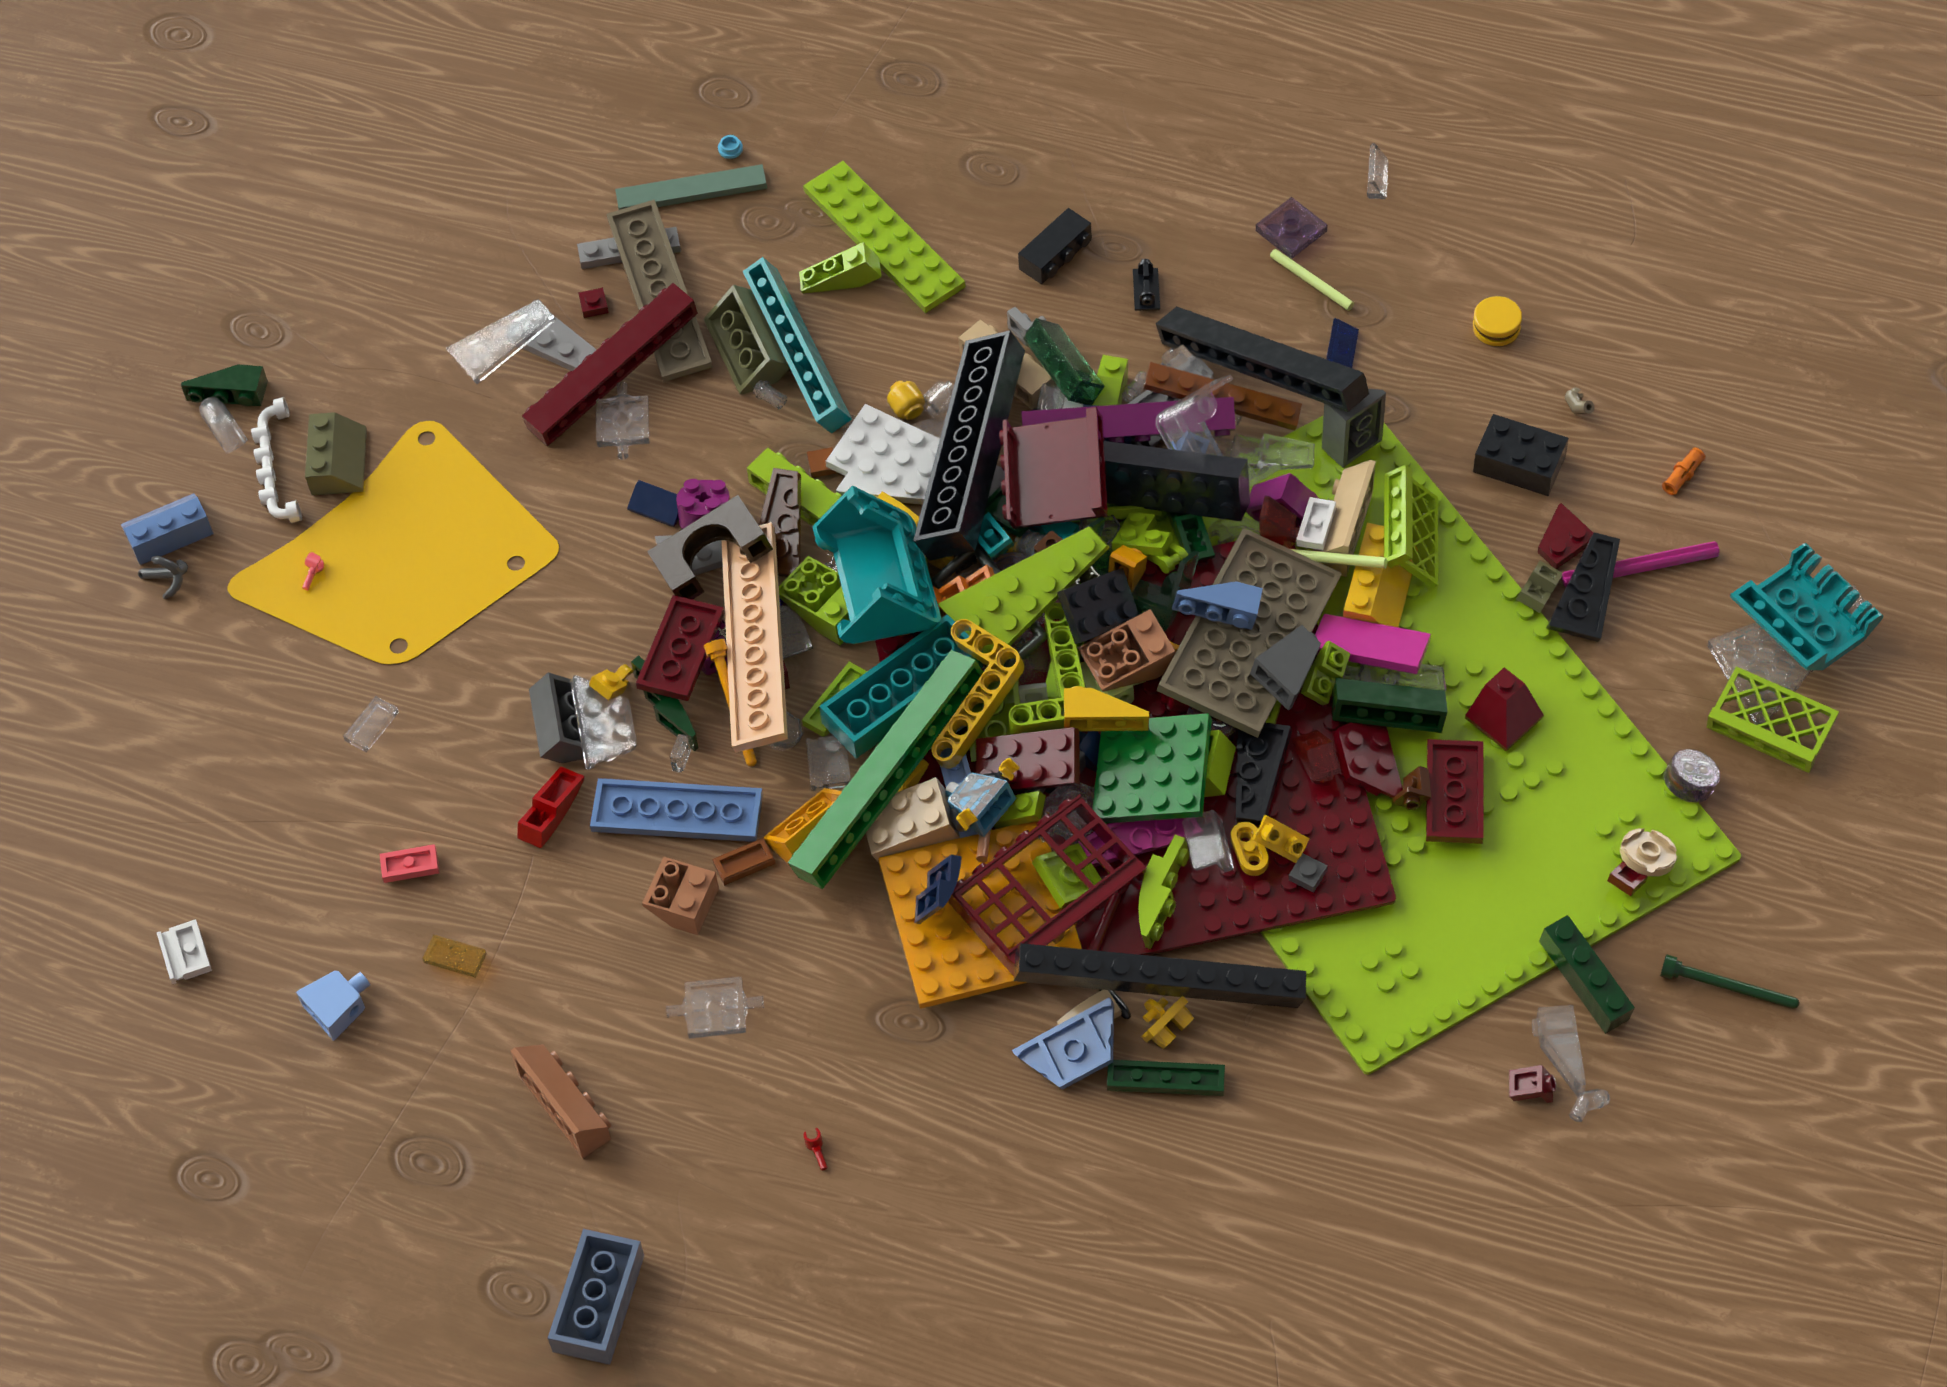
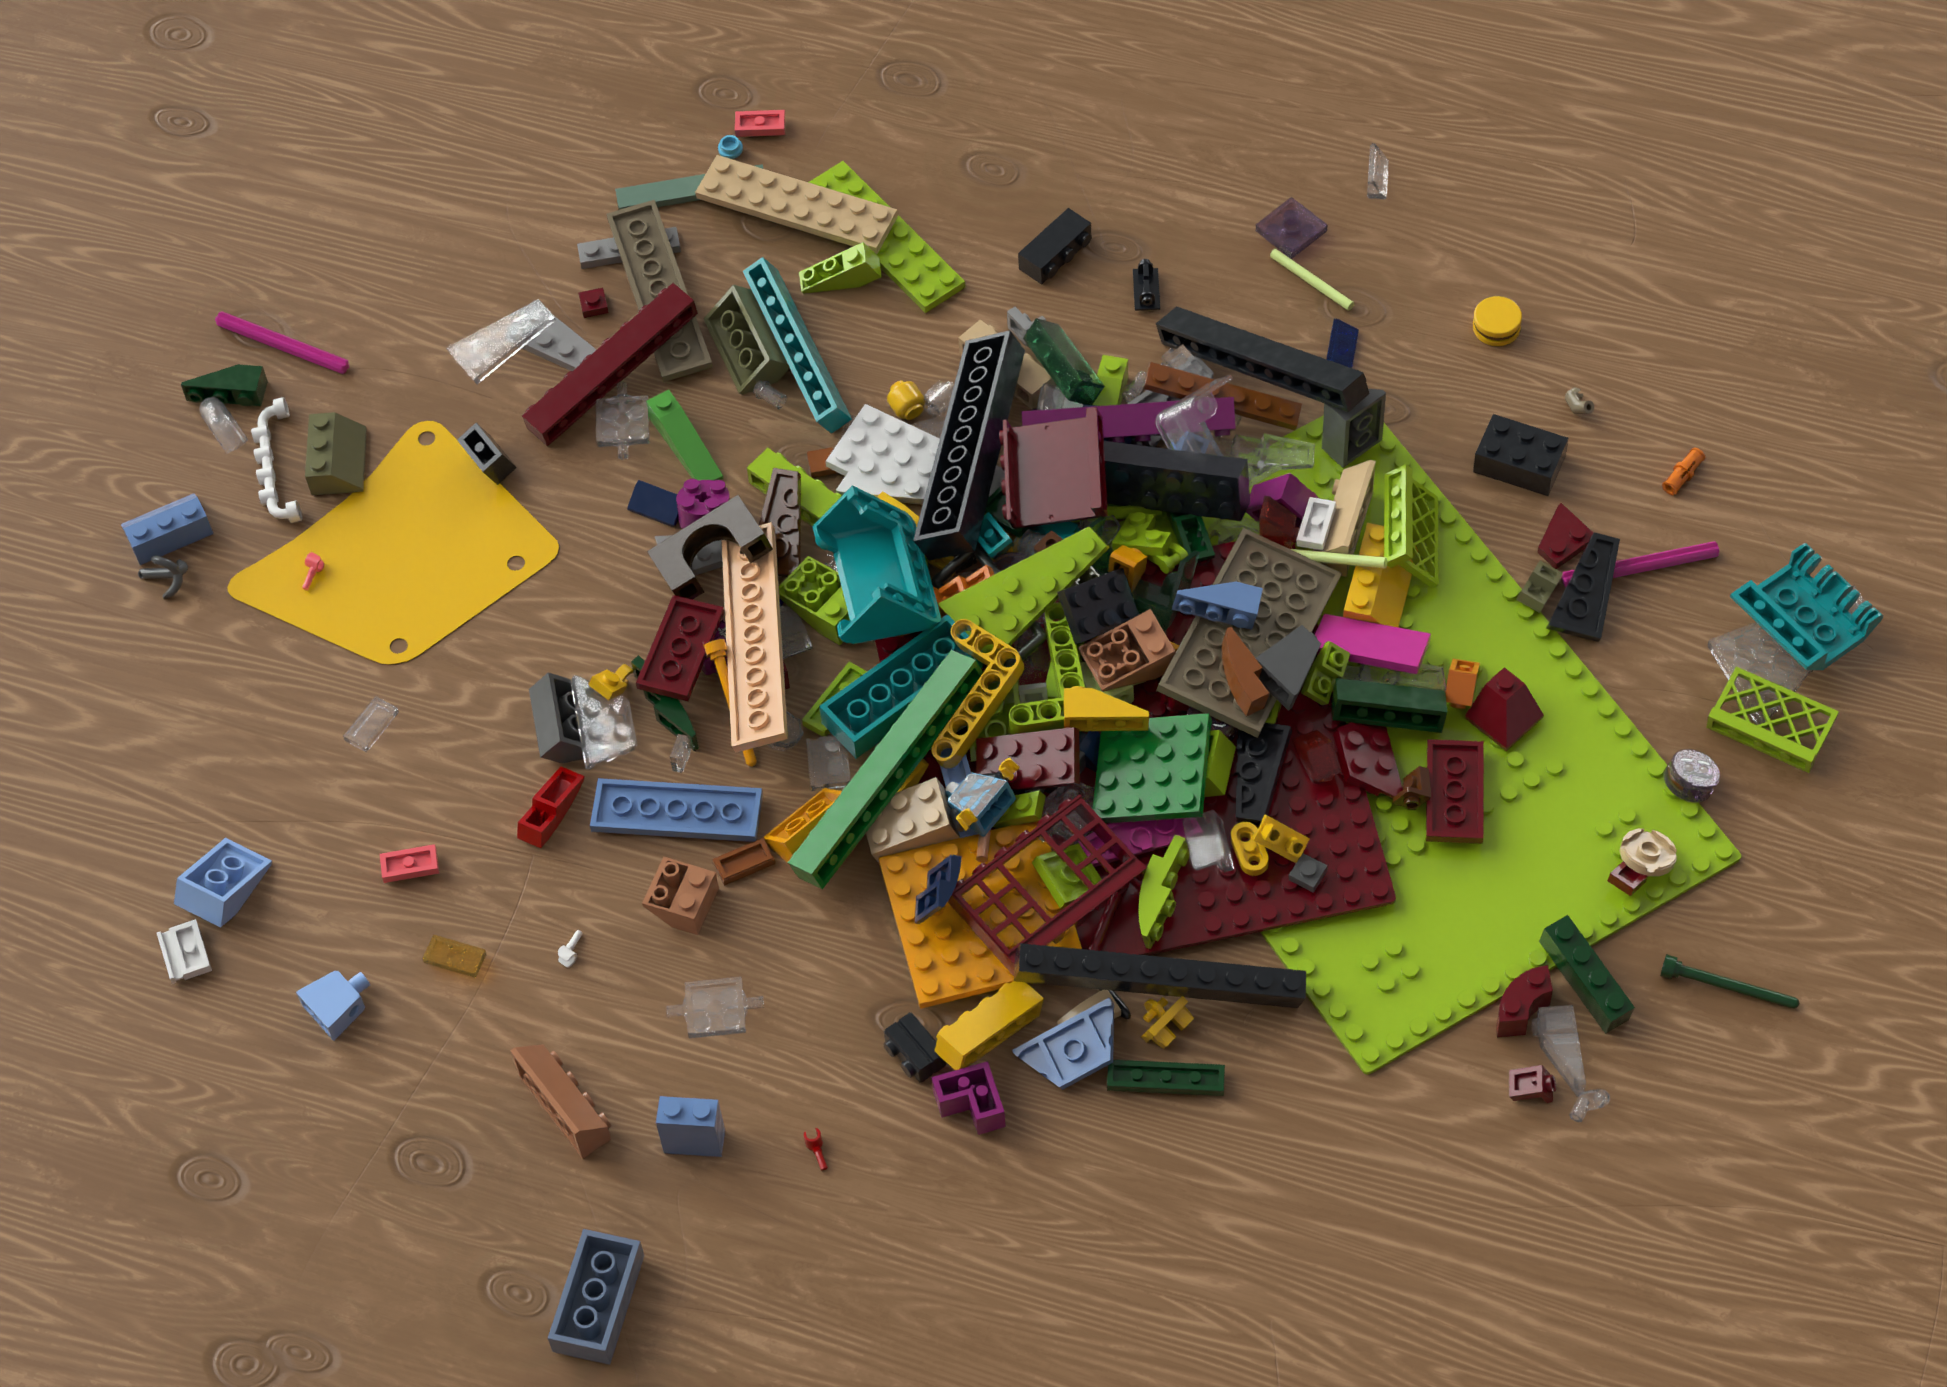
(220, 882): none -> light blue slope
(282, 342): none -> dark pink axle
(486, 453): none -> black brick
(566, 954): none -> white hand
(682, 437): none -> bright green slope
(690, 1126): none -> medium blue brick
(759, 123): none -> coral plate
(796, 203): none -> tan plate
(913, 1047): none -> black brick
(971, 1090): none -> magenta brick
(988, 1024): none -> yellow brick
(1243, 674): none -> dark orange slope
(1461, 683): none -> orange slope
(1522, 1000): none -> dark red brick

